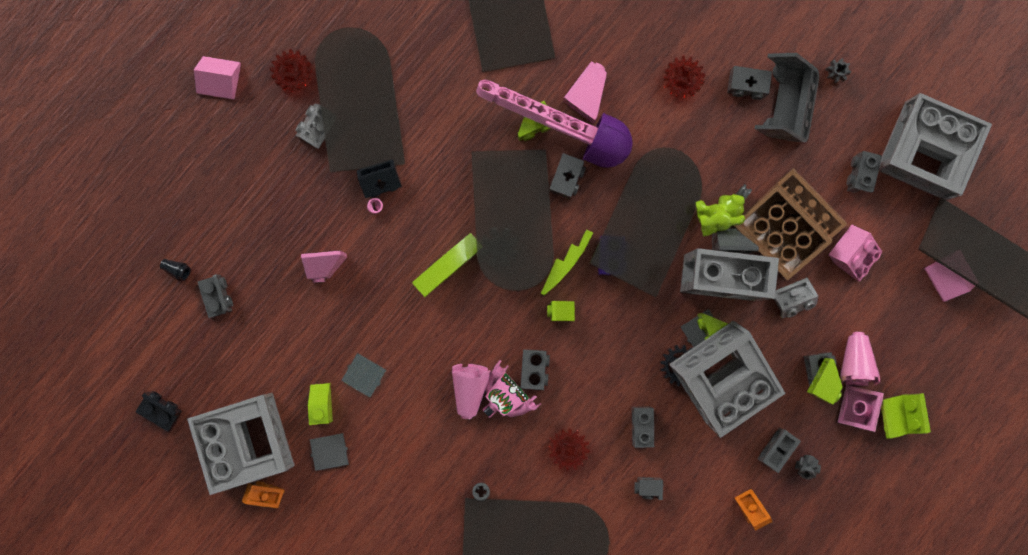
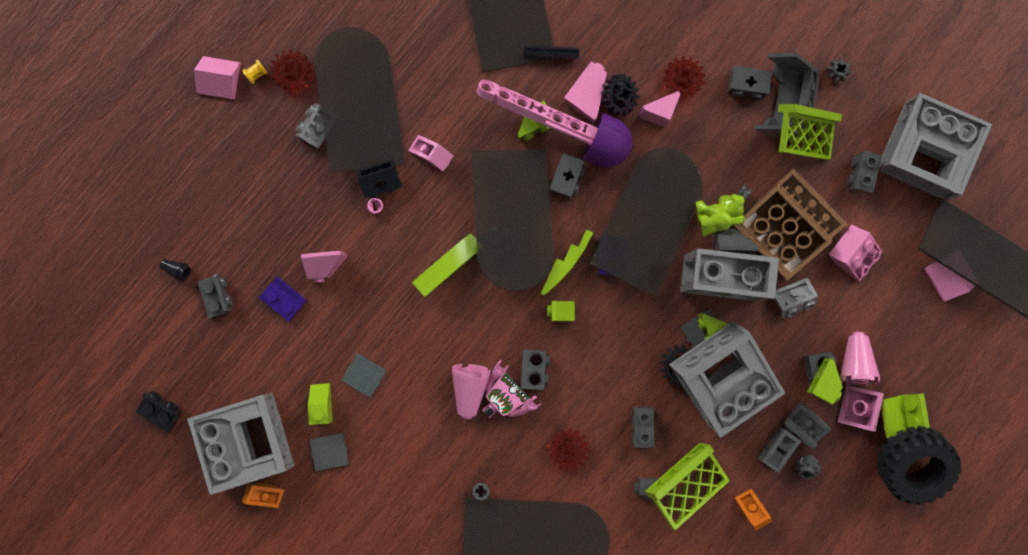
(255, 71): none -> yellow bush
(283, 299): none -> dark purple plate
(431, 152): none -> bright pink slope
(551, 52): none -> black axle
(620, 94): none -> black gear
(661, 110): none -> bright pink slope
(681, 471): none -> lime fence
(806, 425): none -> dark grey bracket
(810, 117): none -> lime fence
(933, 479): none -> black tyre

